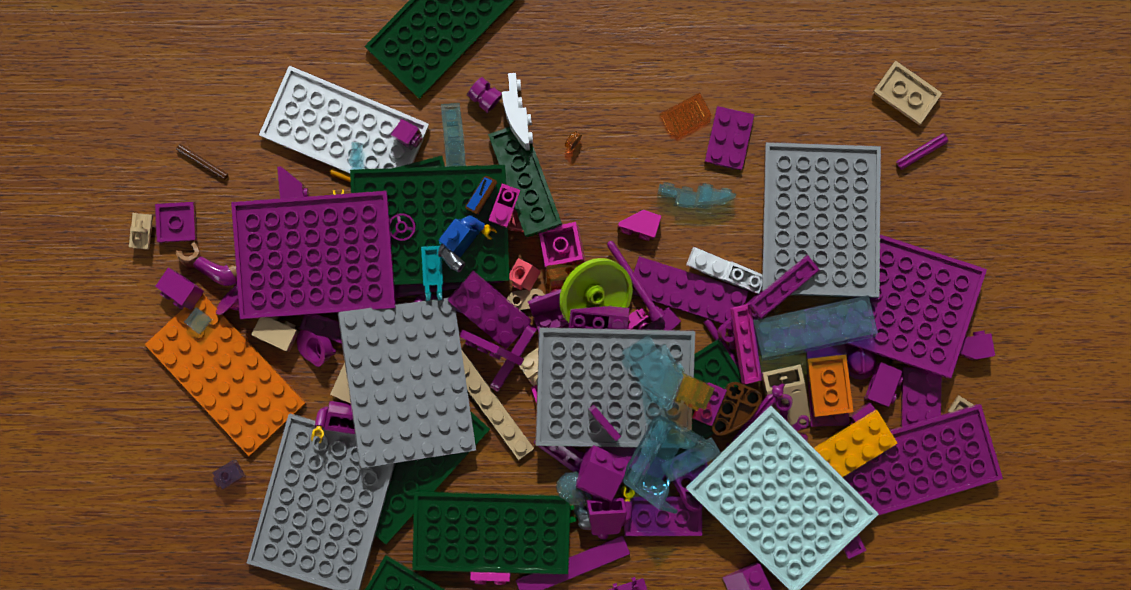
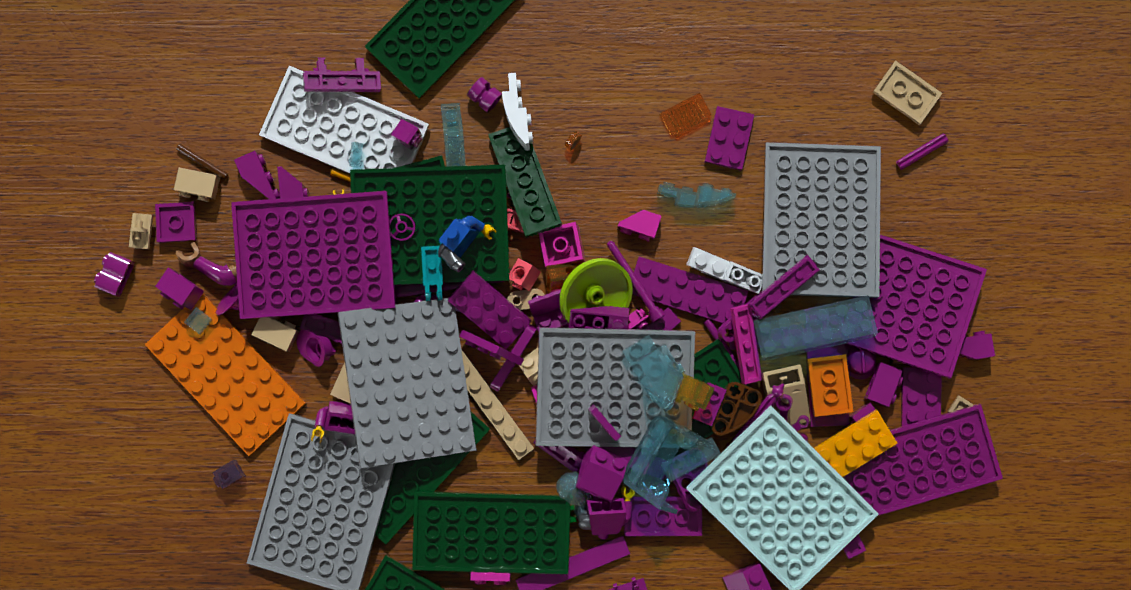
(114, 274): none -> magenta brick
(196, 183): none -> tan brick
(253, 171): none -> magenta slope
(341, 81): none -> magenta hinge
(481, 195): slope -> none
(504, 205): dark pink slope -> none

